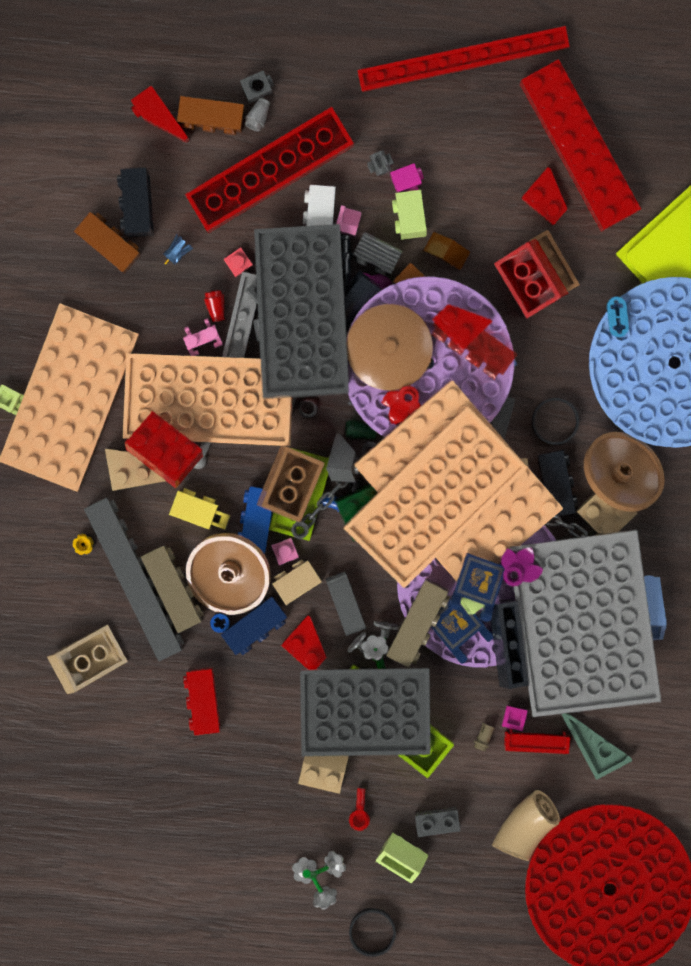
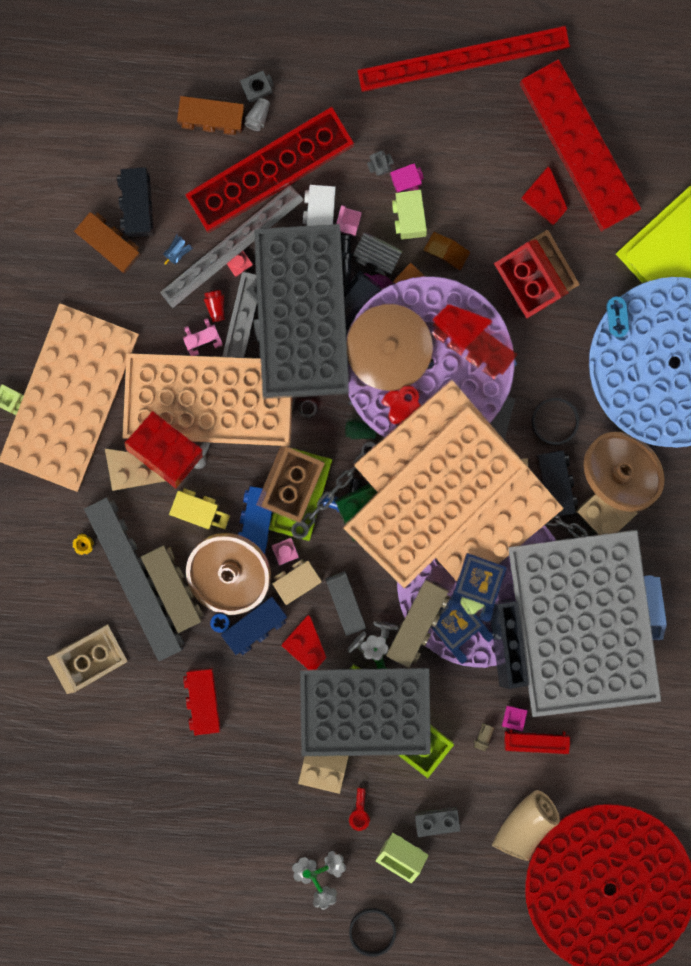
(155, 112): red slope -> none
(231, 246): none -> light grey tile
(341, 461): dark grey slope -> none
(522, 564): magenta plate -> none
(597, 751): sand green wing -> none

